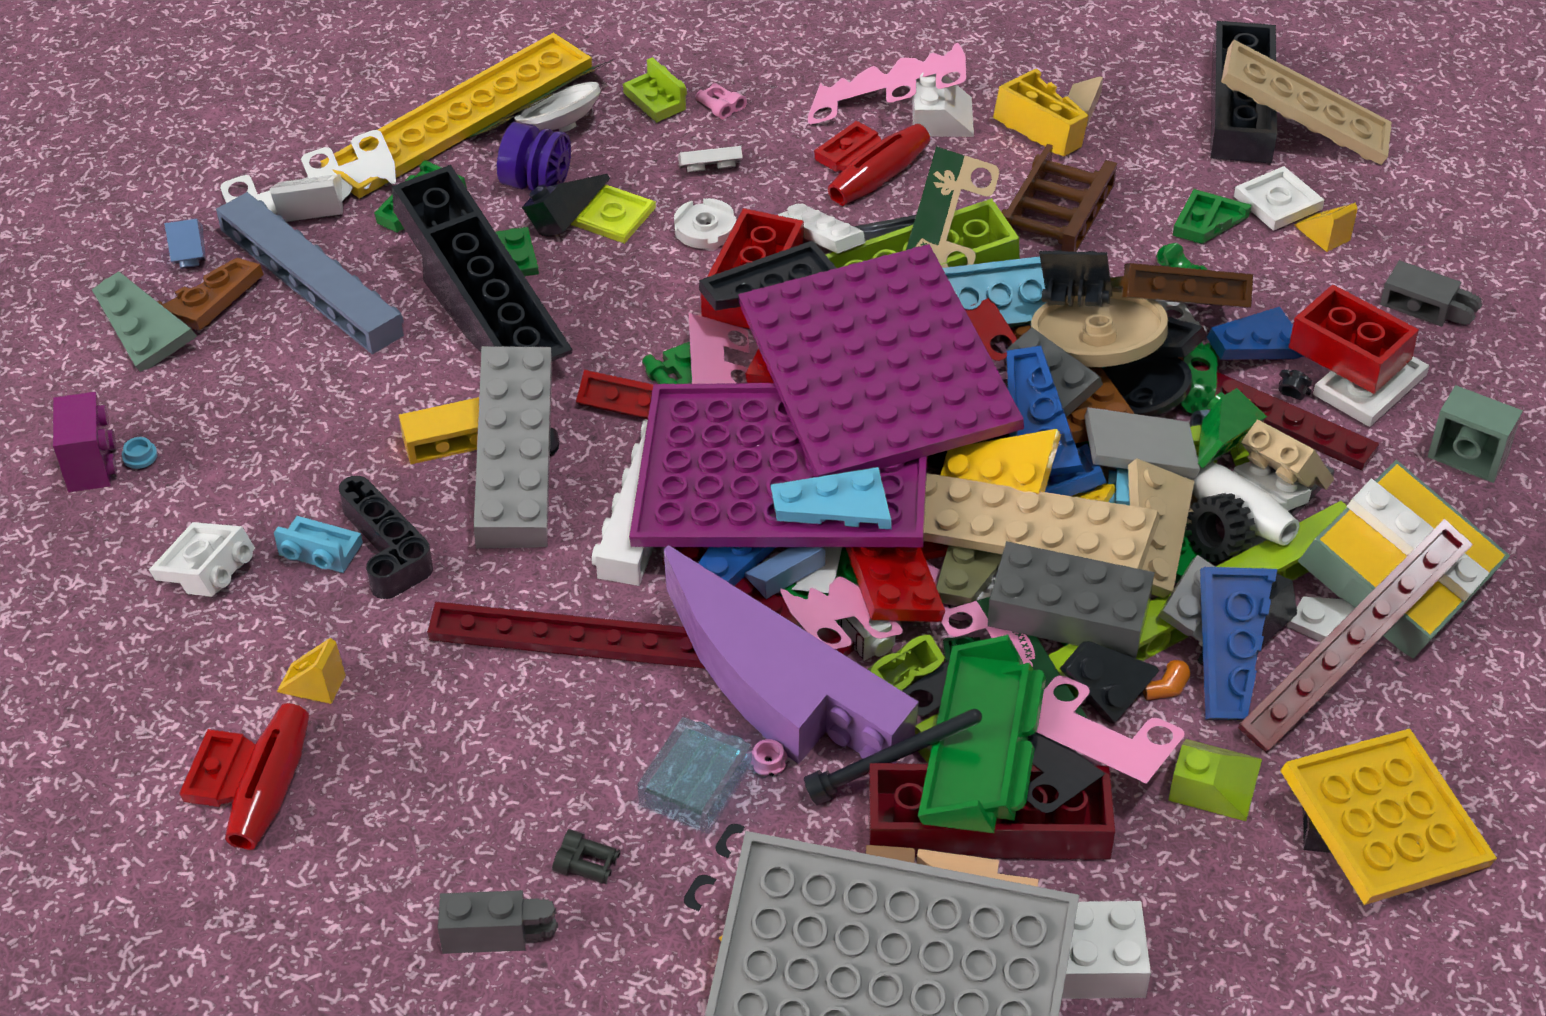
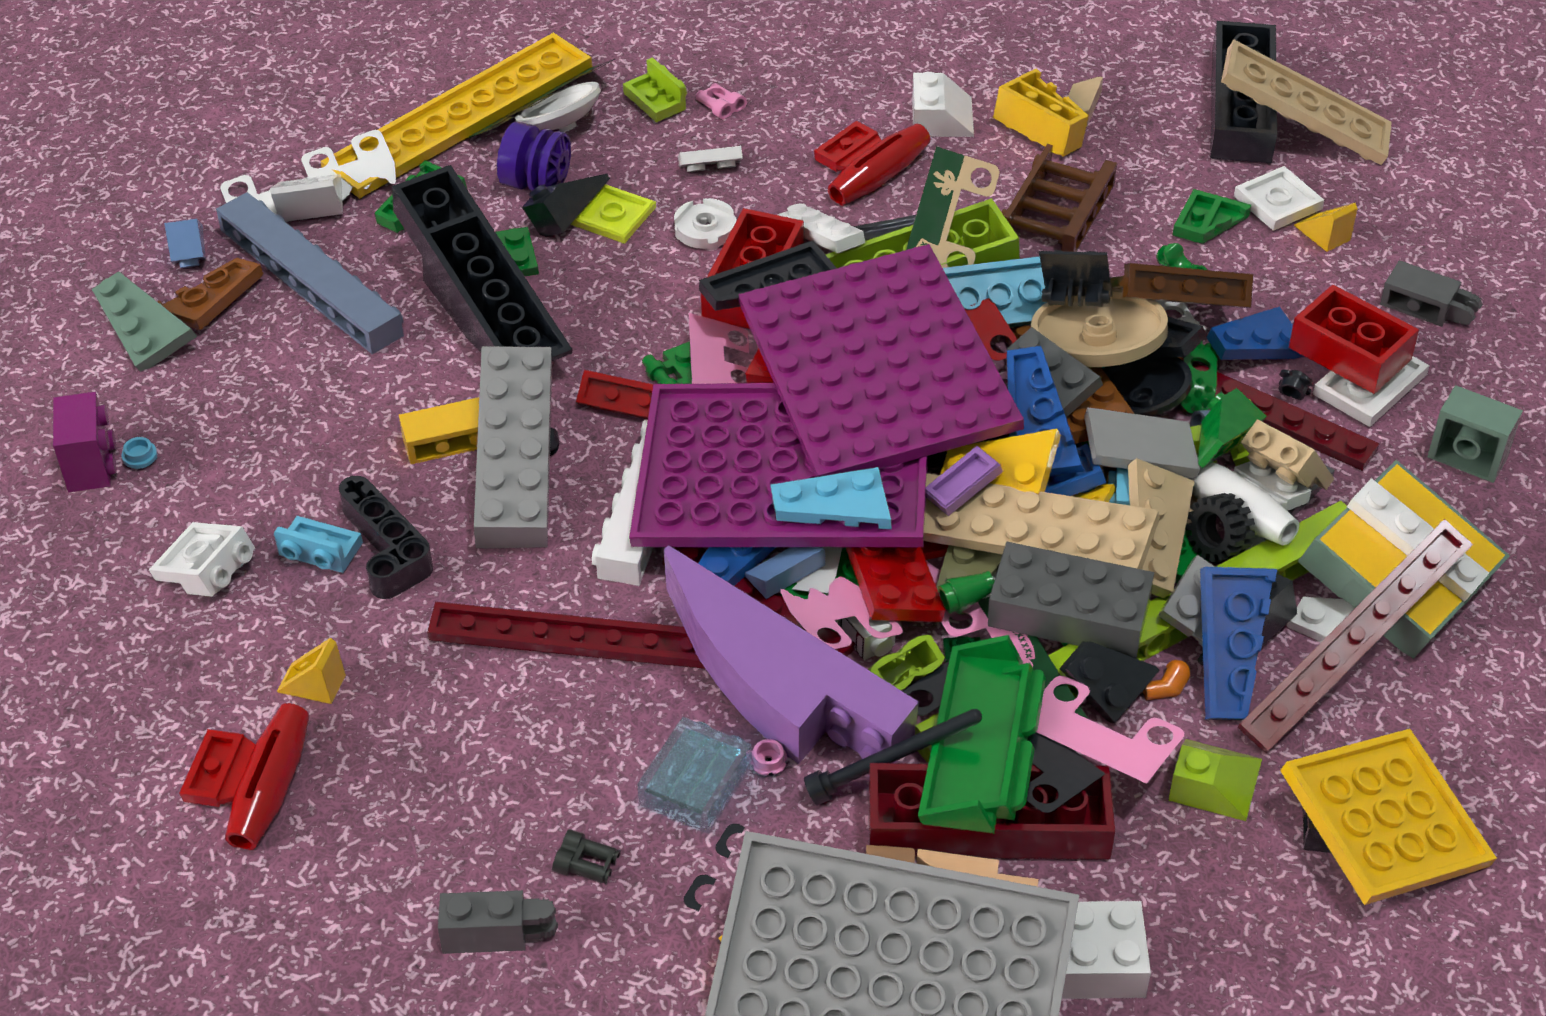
(902, 74): bright pink piece -> none
(963, 480): none -> medium lavender tile
(965, 591): none -> green cone

